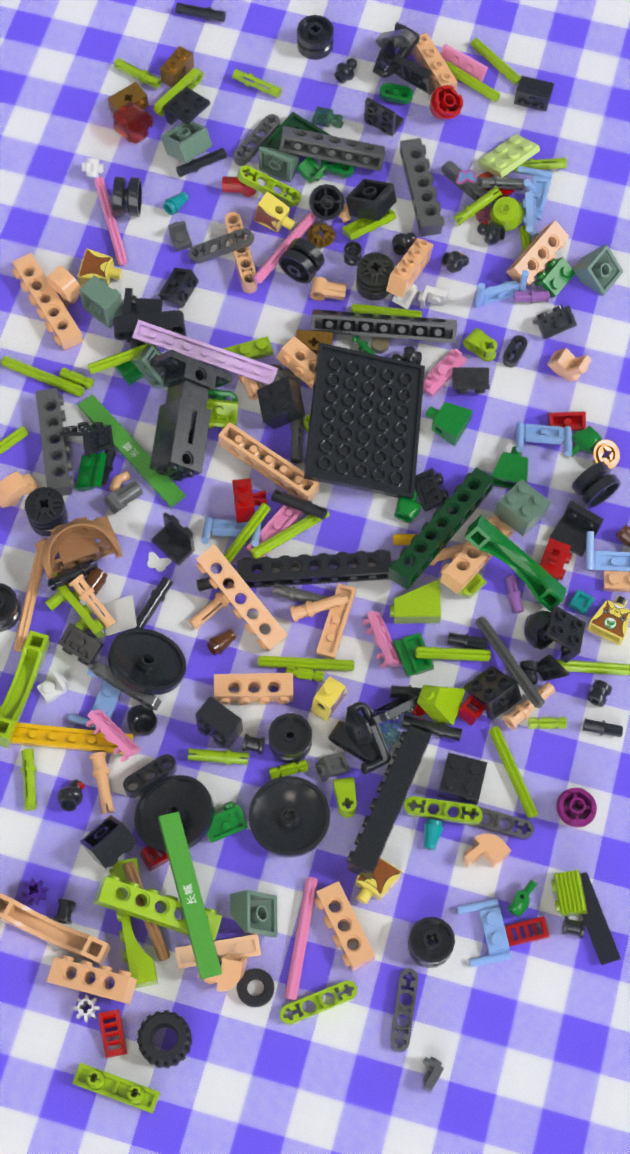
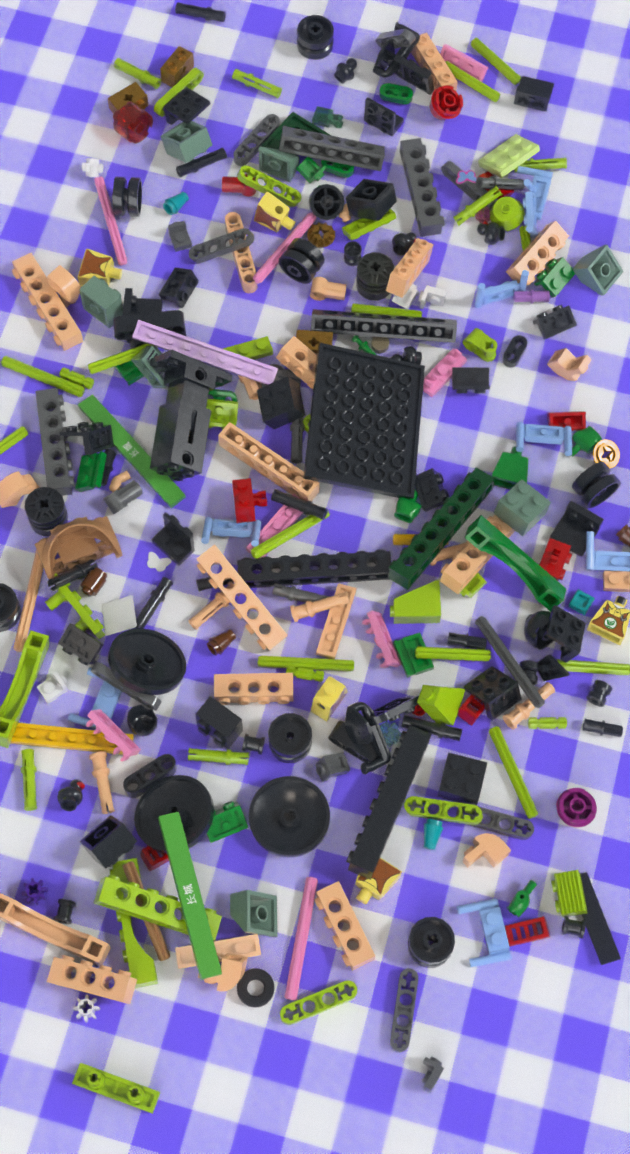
(84, 595): light nougat pin -> none
(103, 1026): red slope -> none
(156, 1022): black tyre -> none
(246, 532): lime axle -> none
(288, 769): lime axle -> none
(345, 794): lime piece -> none
(404, 691): black axle -> none
(449, 421): green torso -> none
(454, 261): black animal -> none
(514, 595): medium lavender axle -> none

